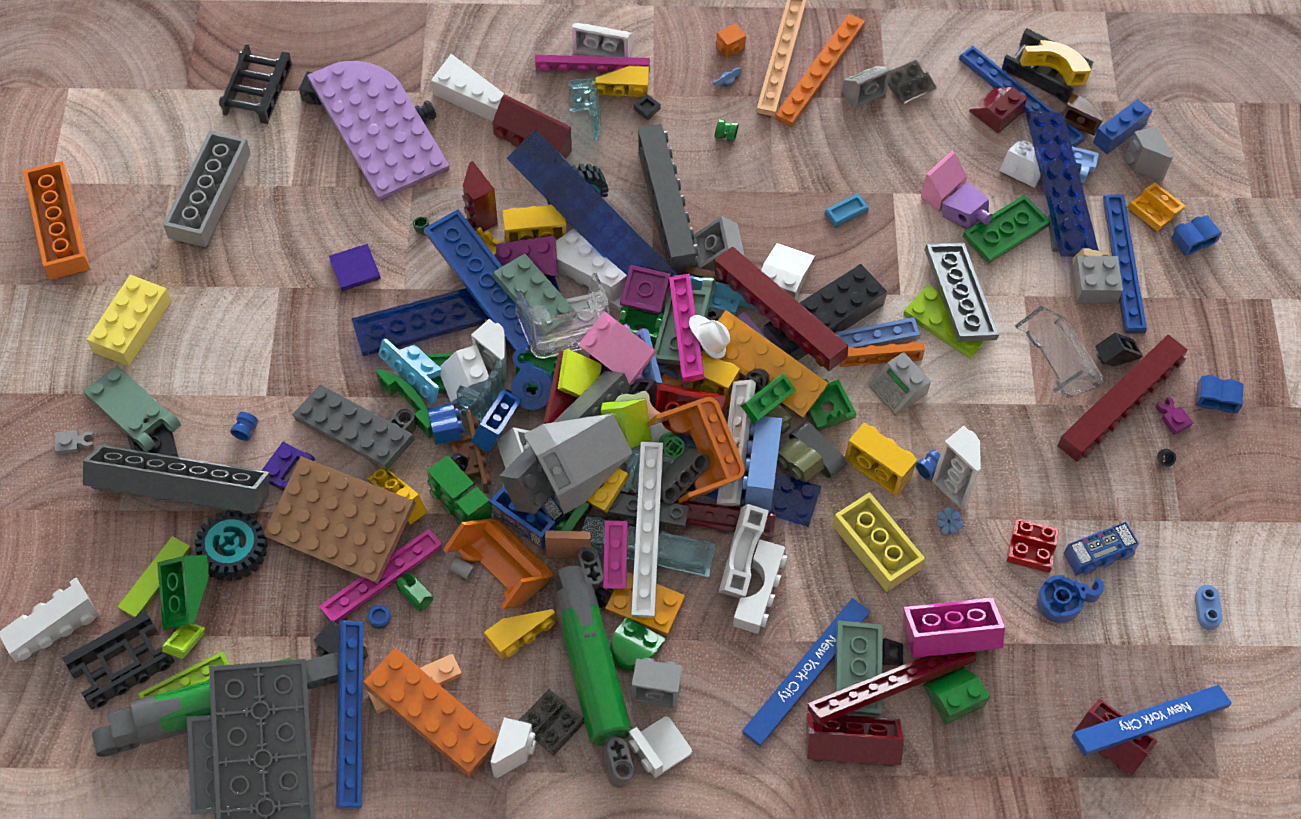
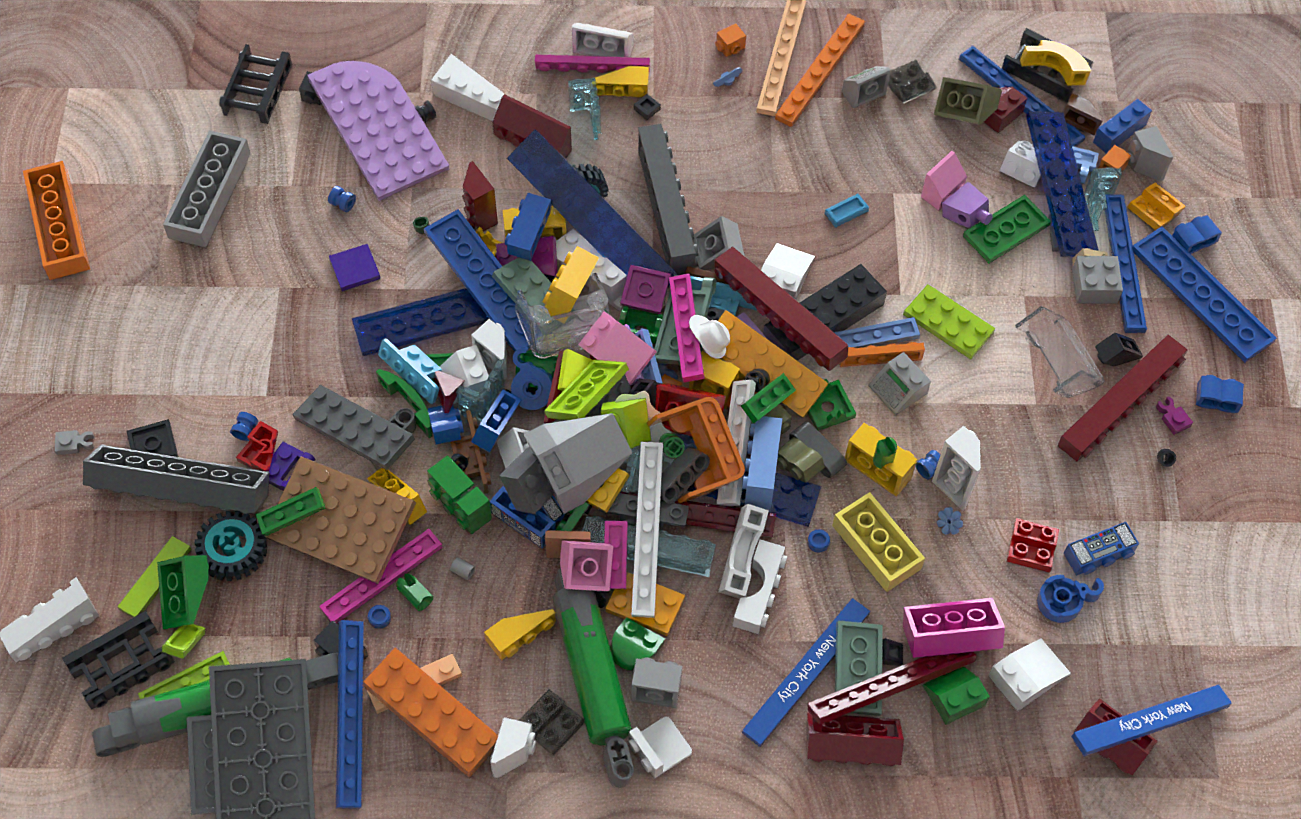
(129, 320): light yellow brick -> none
(130, 407): sand green hinge -> none
(260, 448): none -> red slope
(290, 511): none -> green plate
(340, 198): none -> blue wheel
(447, 389): none -> slope
(503, 556): orange windscreen -> none
(528, 226): none -> blue brick
(570, 282): none -> yellow brick
(586, 390): none -> lime plate
(586, 565): none -> bright pink slope
(726, 130): green wheel -> none
(818, 541): none -> blue tile
(884, 452): none -> green piece
(961, 292): plate -> none
(966, 100): none -> olive slope
(1028, 673): none -> white slope
(1101, 182): none -> clear light blue plate
(1115, 158): none -> orange brick
(1204, 294): none -> blue plate
(1208, 605): medium blue plate -> none

